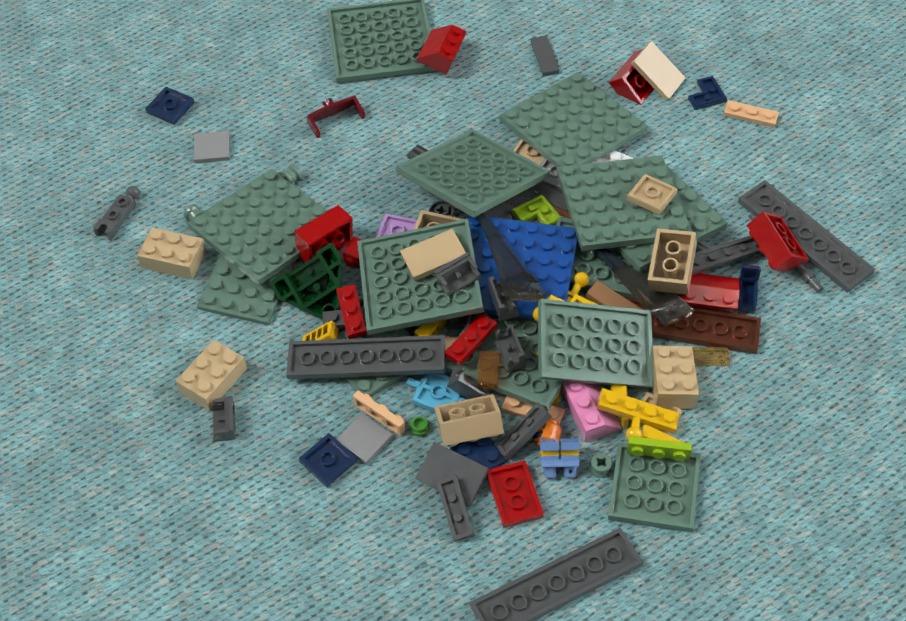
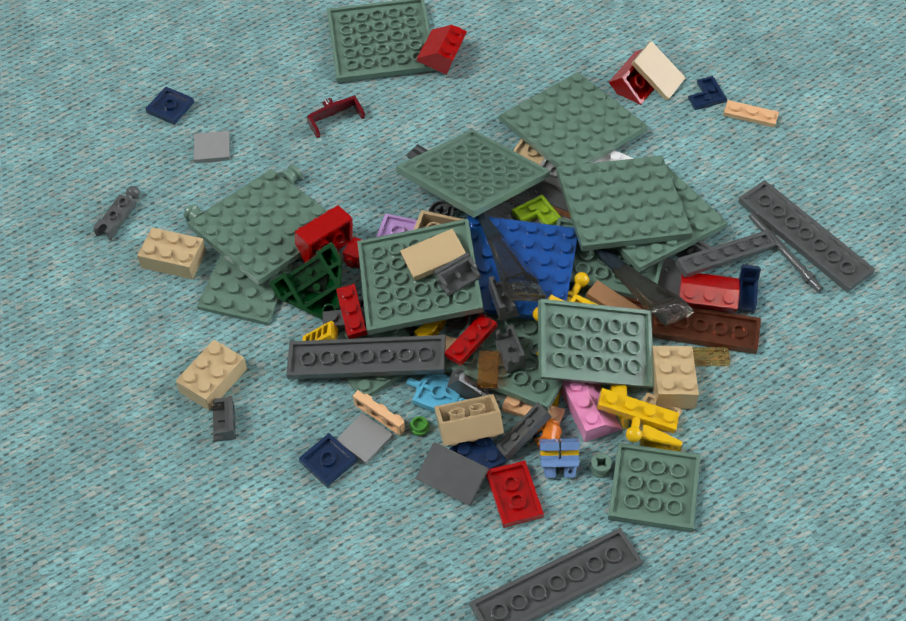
(455, 508): dark grey plate -> none
(544, 55): dark grey tile -> none
(652, 194): tan tile -> none
(659, 448): lime plate -> none
(672, 261): tan brick -> none
(776, 242): red slope -> none

